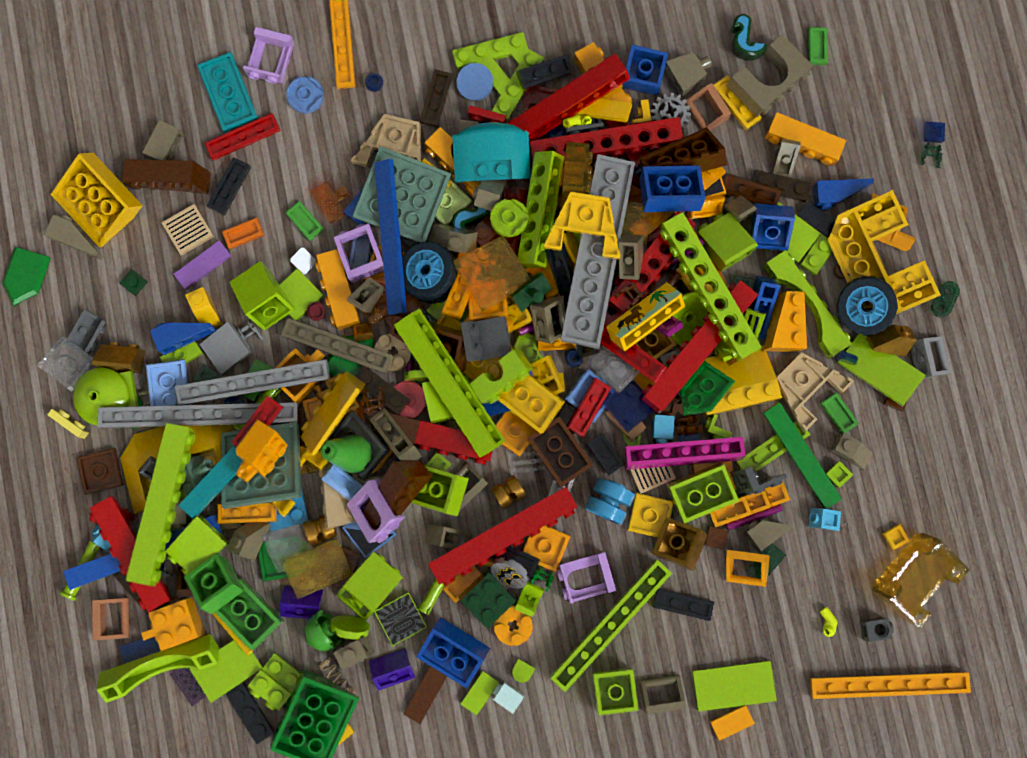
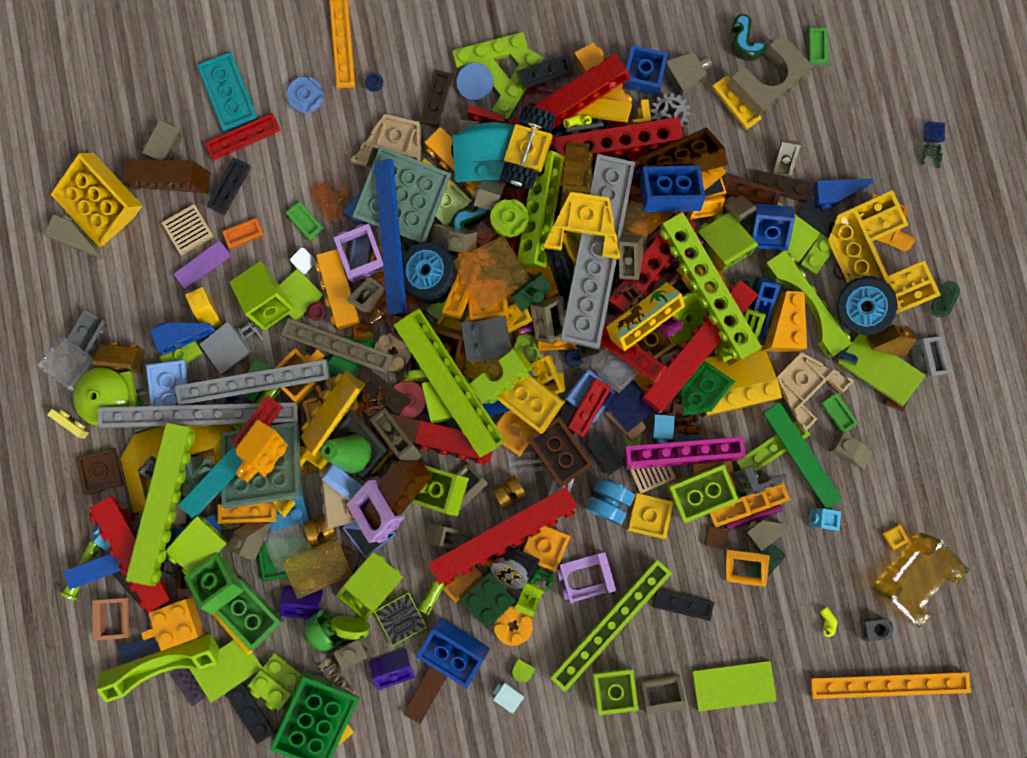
(24, 274): green tile -> none
(133, 282): dark green plate -> none
(205, 374): clear green plate -> none
(274, 38): lavender panel -> none
(438, 462): lime tile -> none
(479, 693): lime tile -> none
(528, 147): none -> plate
(680, 543): pearl gold slope -> none
(716, 103): nougat tile -> none
(716, 432): lime bracket -> none
(732, 722): light orange tile -> none
(814, 142): light orange brick -> none
(838, 474): lime plate -> none

